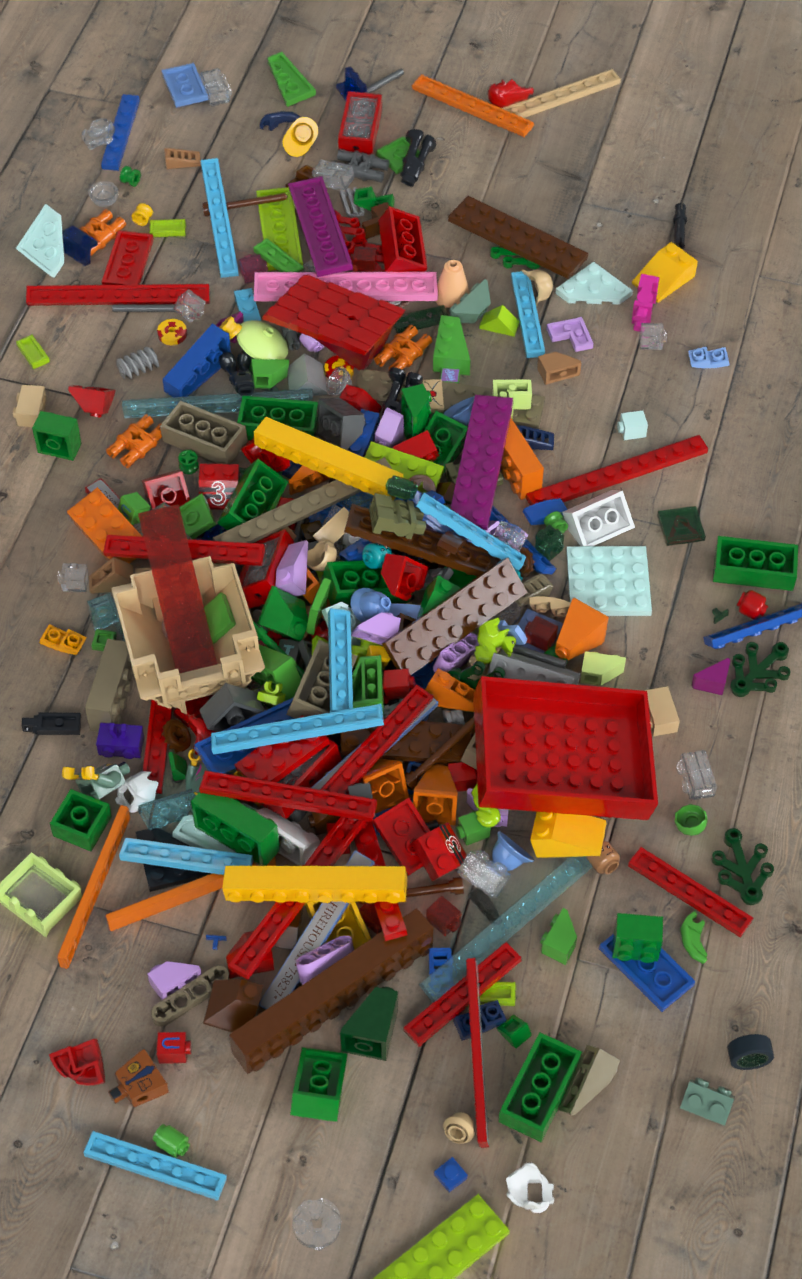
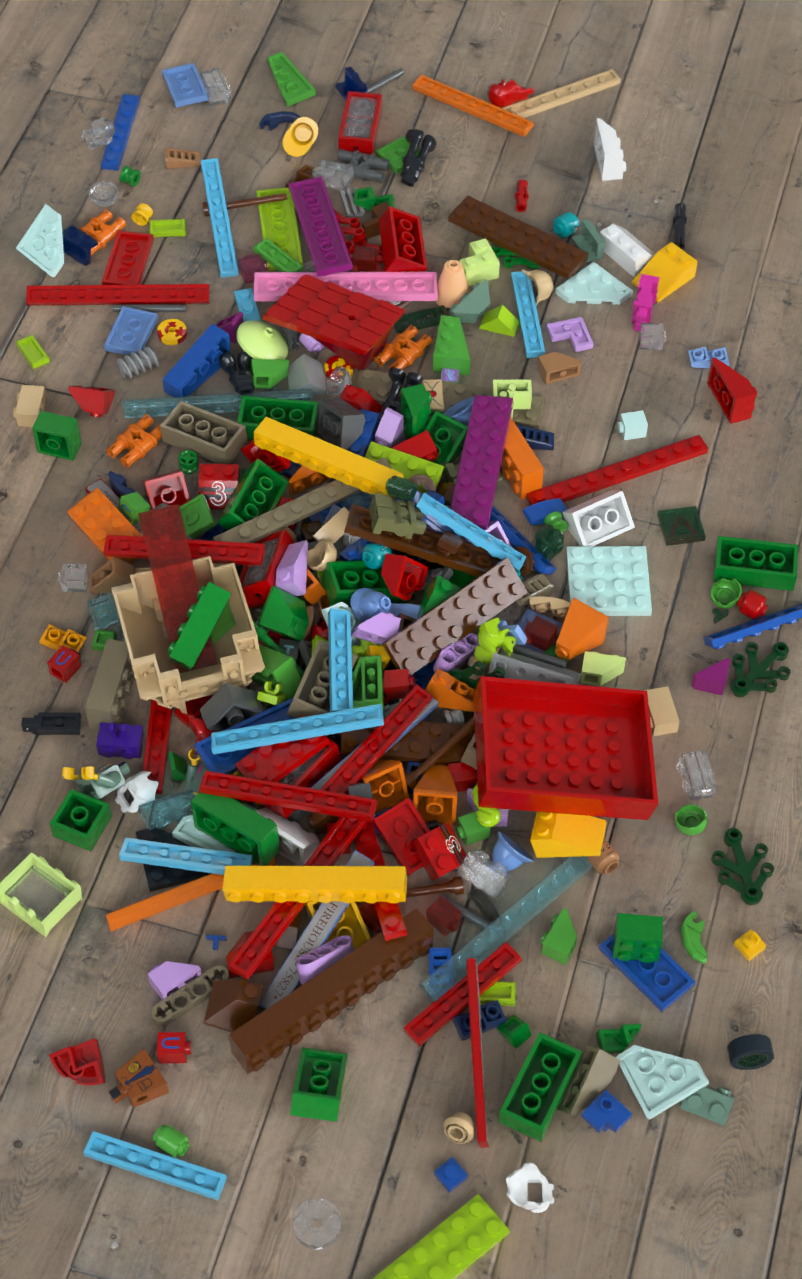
(64, 663): none -> red brick
(93, 887): orange tile -> none
(119, 484): none -> dark blue slope
(130, 331): none -> medium blue plate
(181, 731): reddish brown gear -> none
(189, 306): clear brick -> none
(199, 627): none -> green brick
(231, 327): yellow wheel -> none
(318, 604): bright green tile -> none
(371, 1025): dark green slope -> none
(470, 915): none -> dark grey bar
(481, 263): none -> yellowish green brick
(511, 535): clear brick -> none
(521, 196): none -> red pin
(566, 224): none -> teal head
(590, 241): none -> sand green bracket
(606, 1113): none -> blue brick
(608, 152): none -> white slope
(616, 1040): none -> green slope
(626, 249): none -> white slope
(660, 1078): none -> light aqua plate
(690, 892): red plate -> none
(726, 593): none -> bright green hair
(731, 391): none -> red slope
(750, 944): none -> yellow tile

